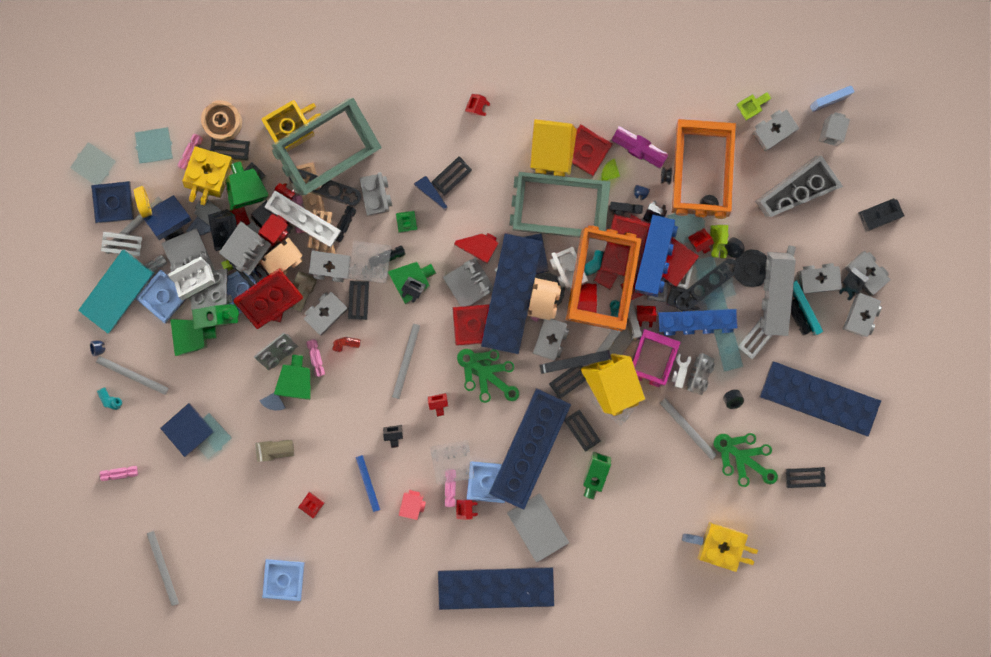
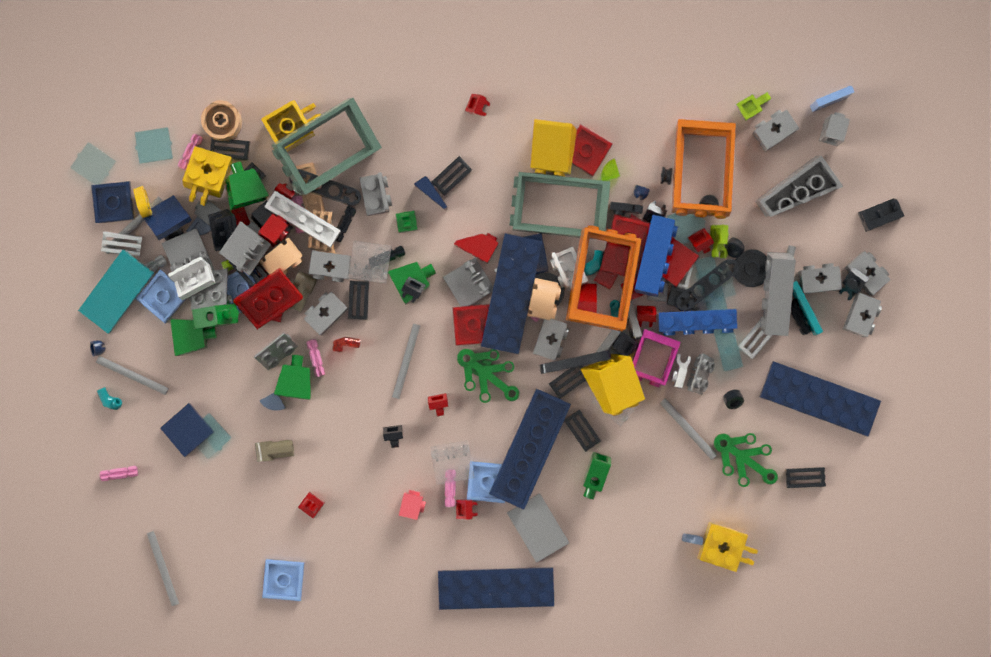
(368, 484): blue bar -> none
(624, 345): none -> black tile
(639, 147): magenta piece -> none

